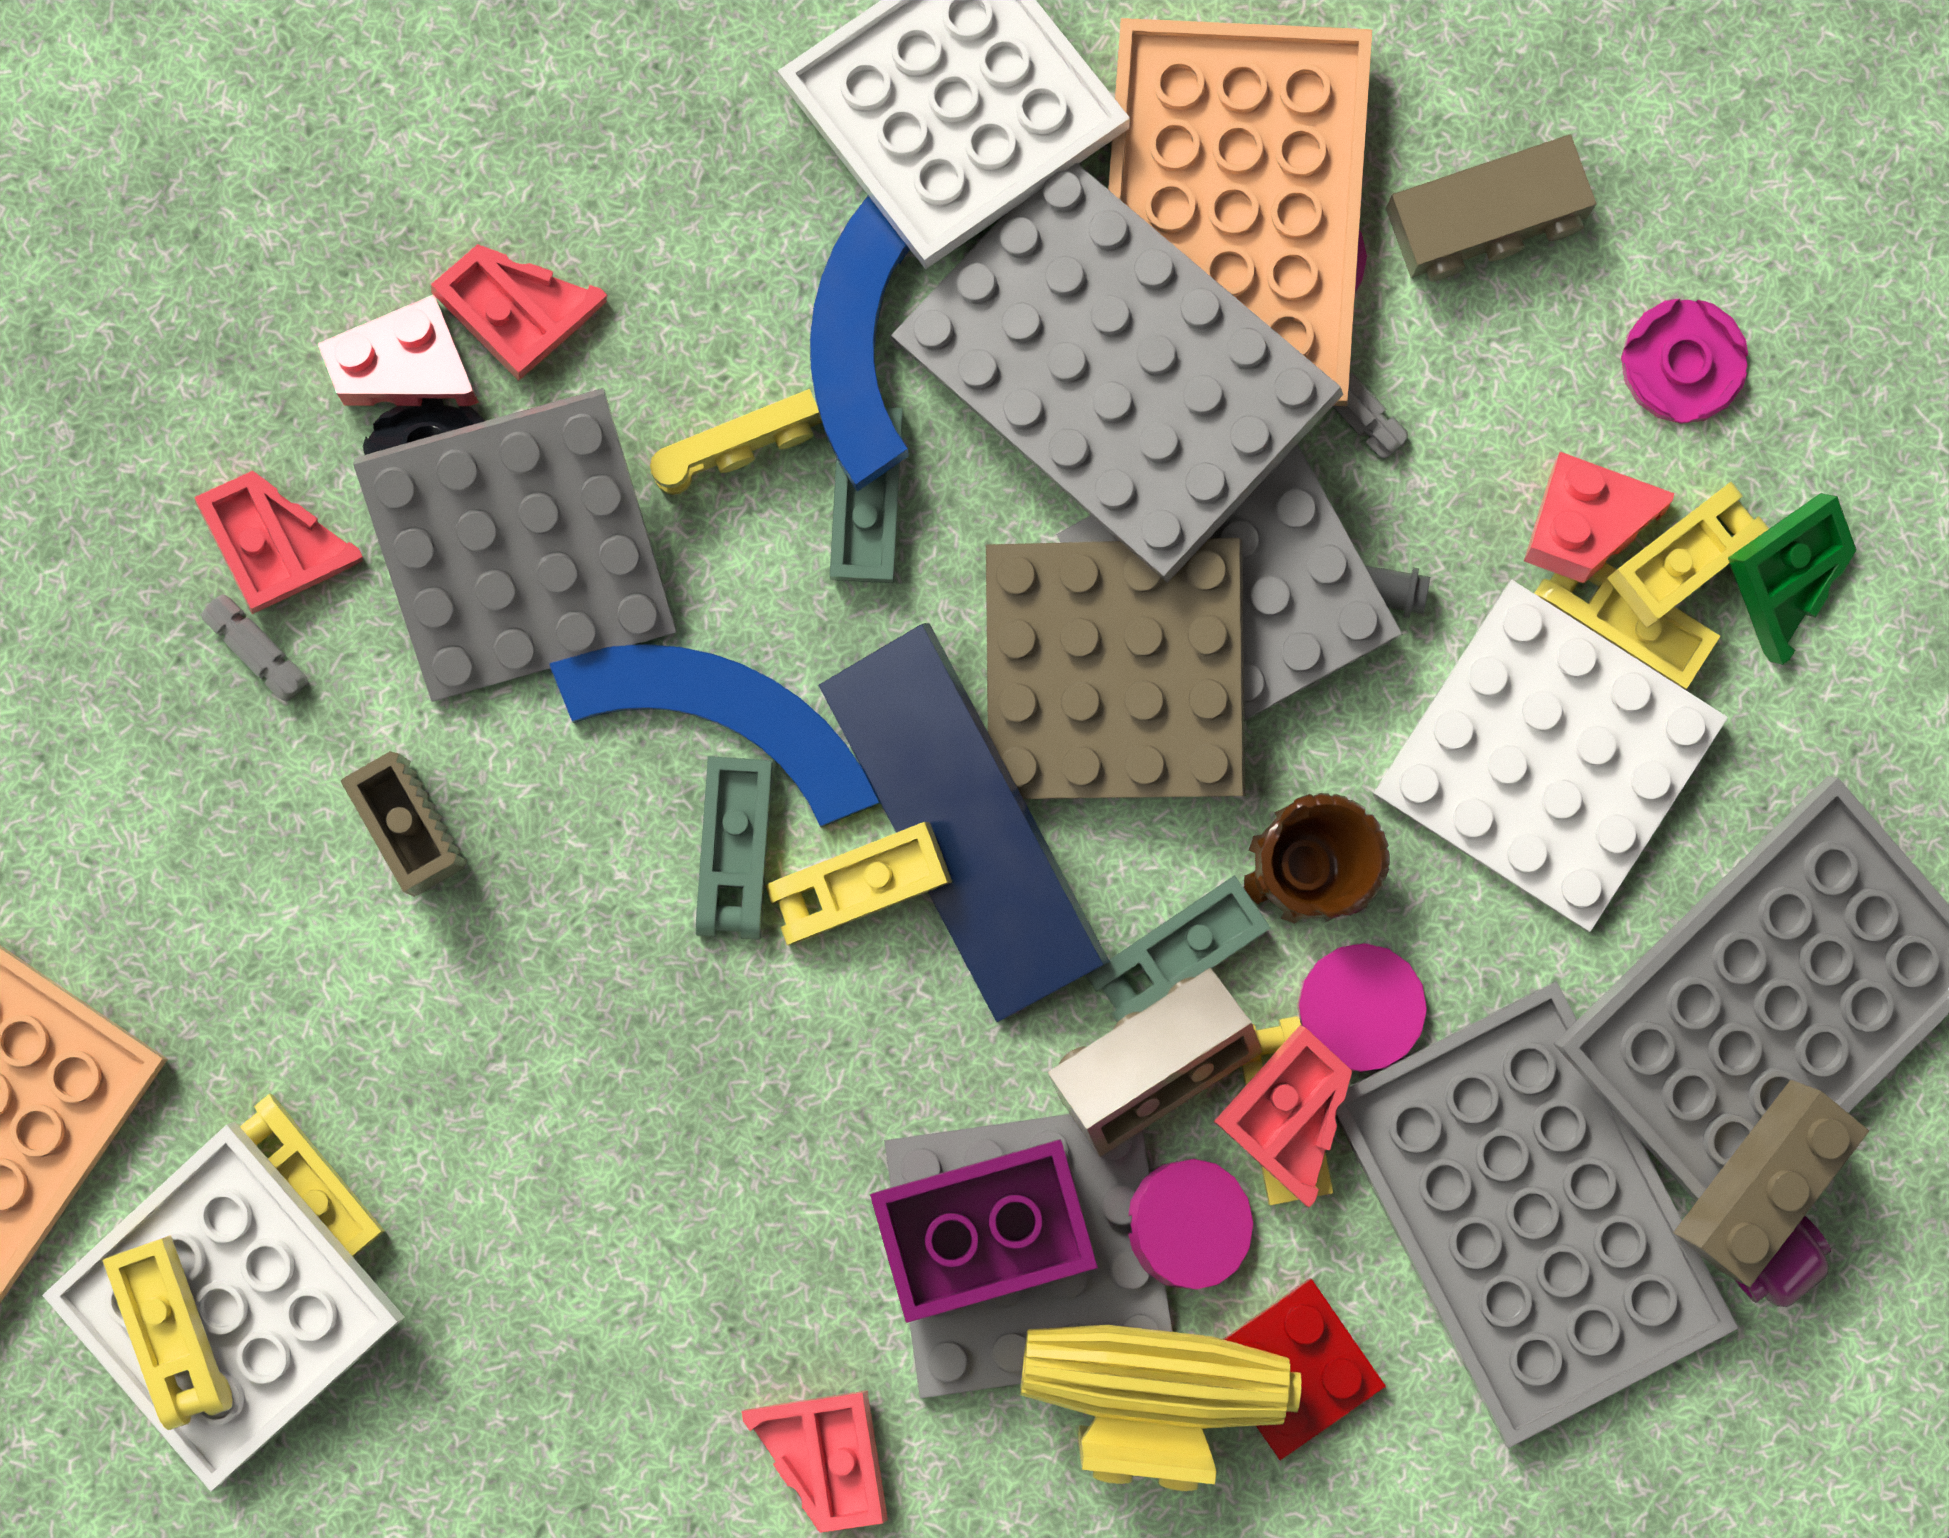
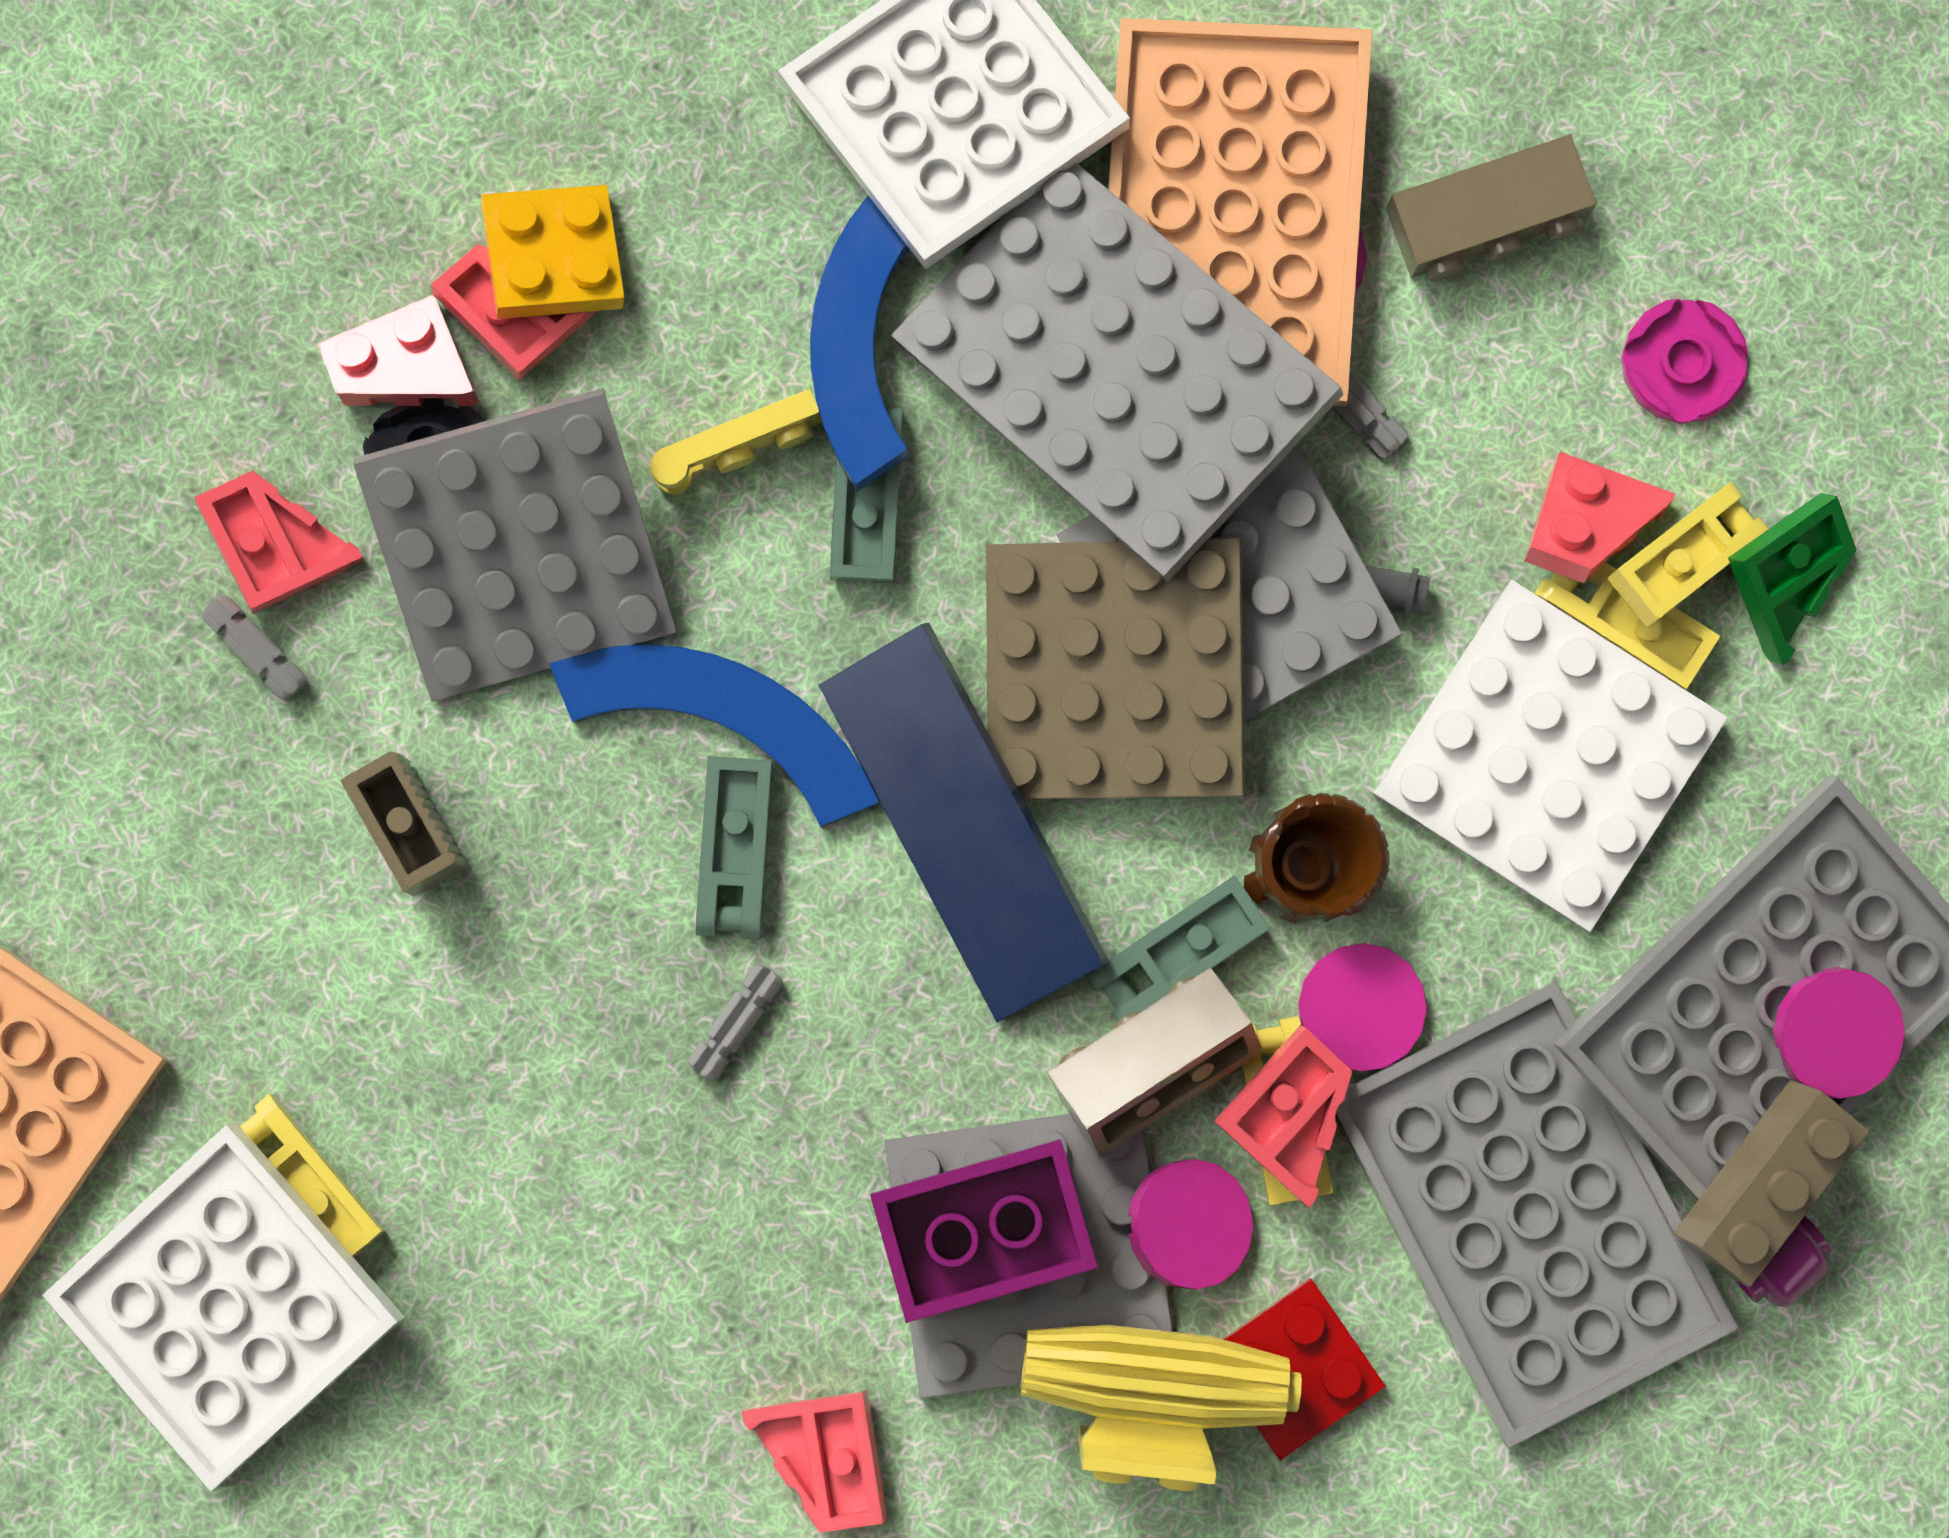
(167, 1332): light yellow plate -> none
(552, 251): none -> yellow plate
(735, 1022): none -> light grey axle
(860, 882): light yellow plate -> none
(1839, 1032): none -> dark pink tile

